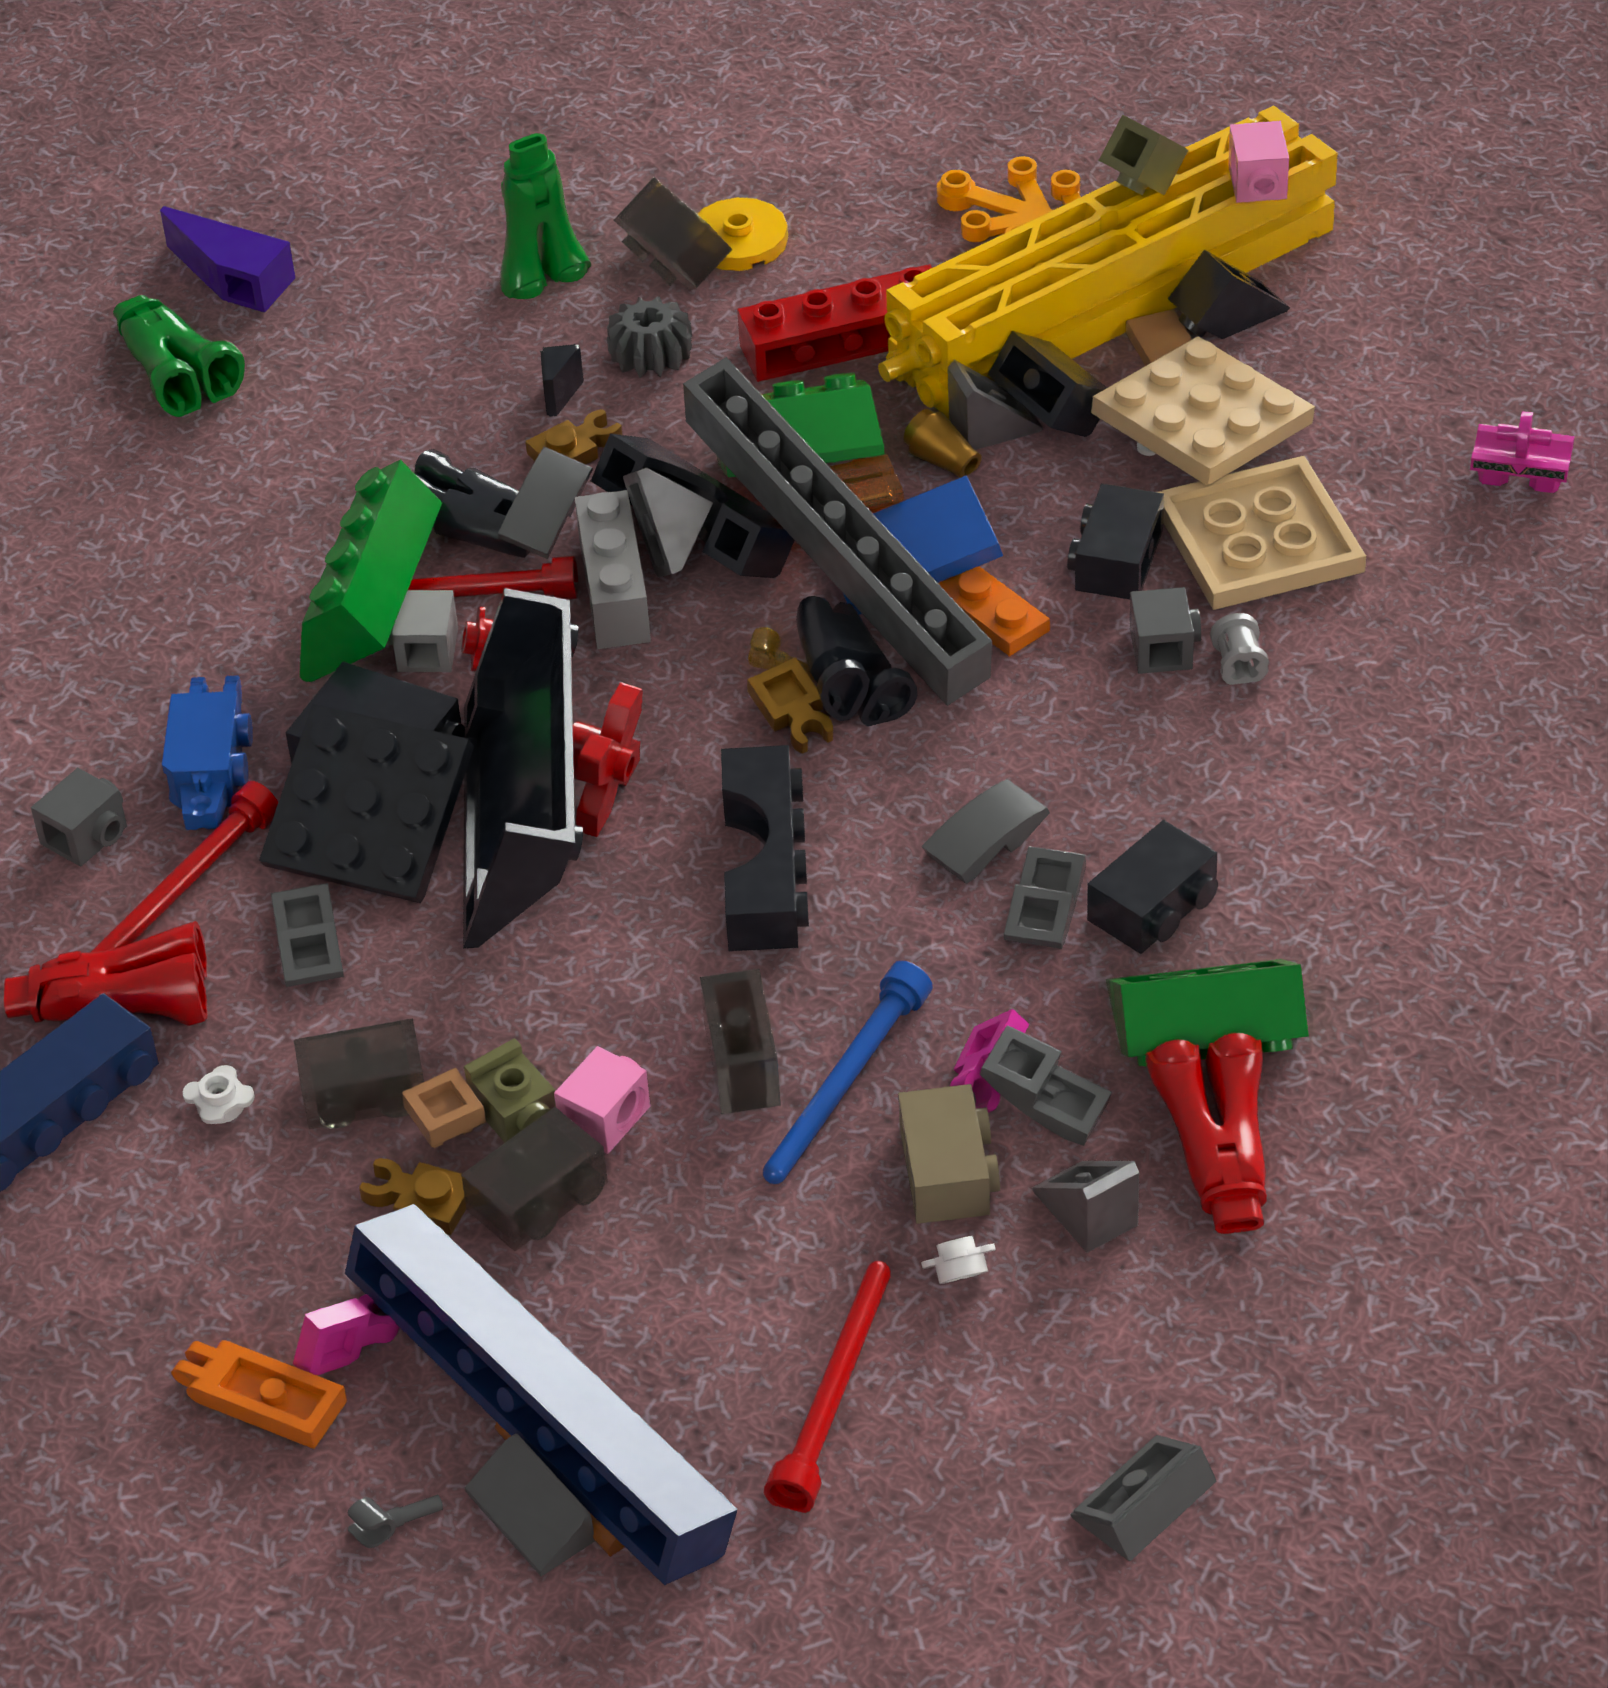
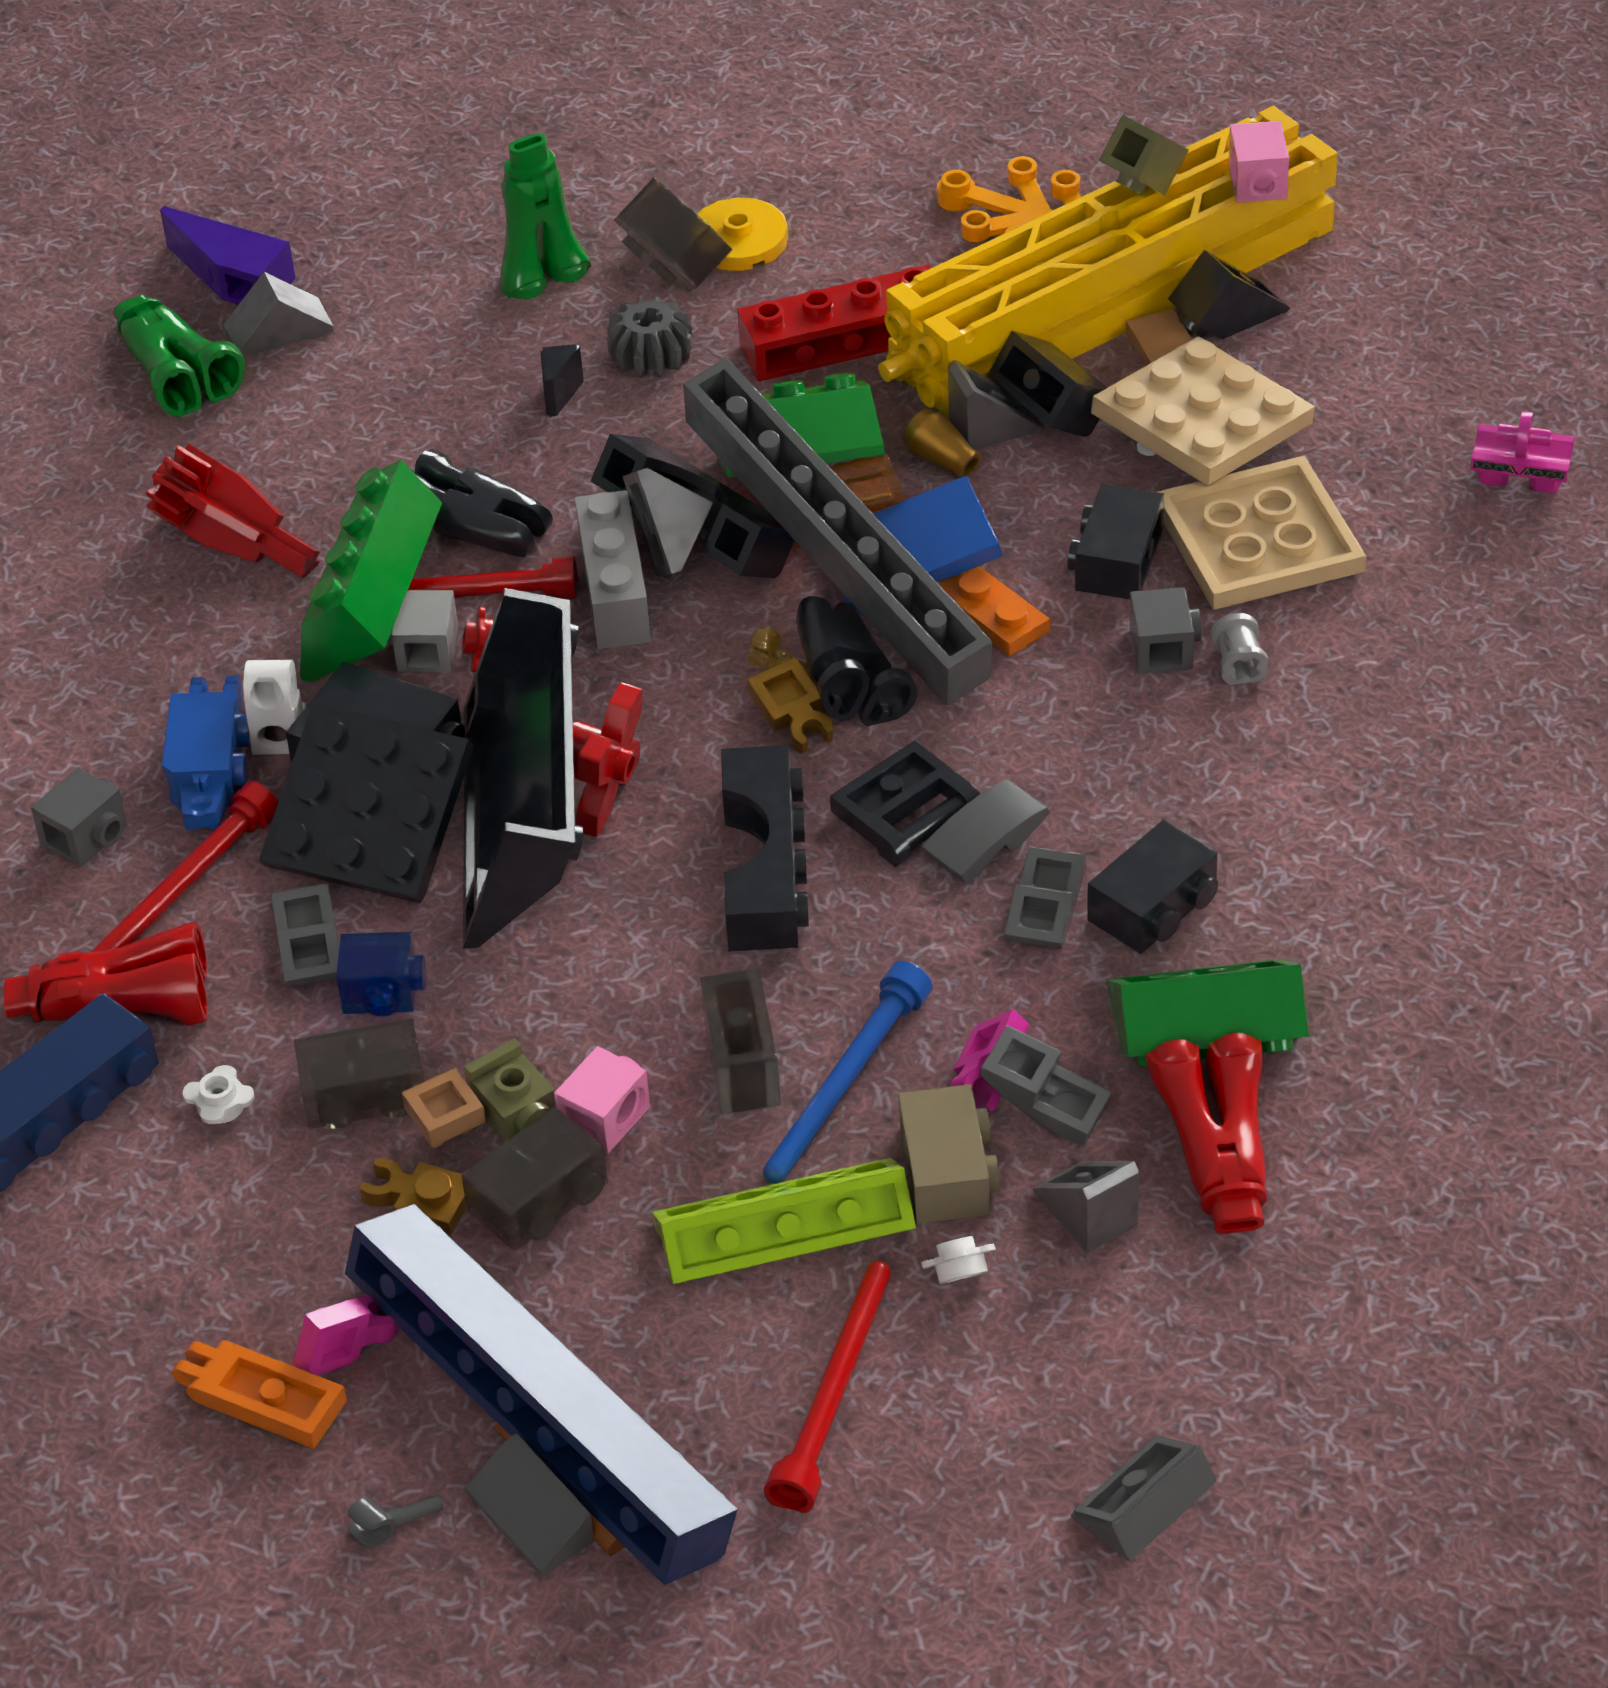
(224, 511): none -> red piece
(270, 700): none -> white leg
(275, 316): none -> flat silver slope
(379, 973): none -> clear blue brick
(544, 502): dark grey slope -> none
(575, 442): pearl gold plate -> none
(784, 1220): none -> lime fence
(894, 791): none -> black plate

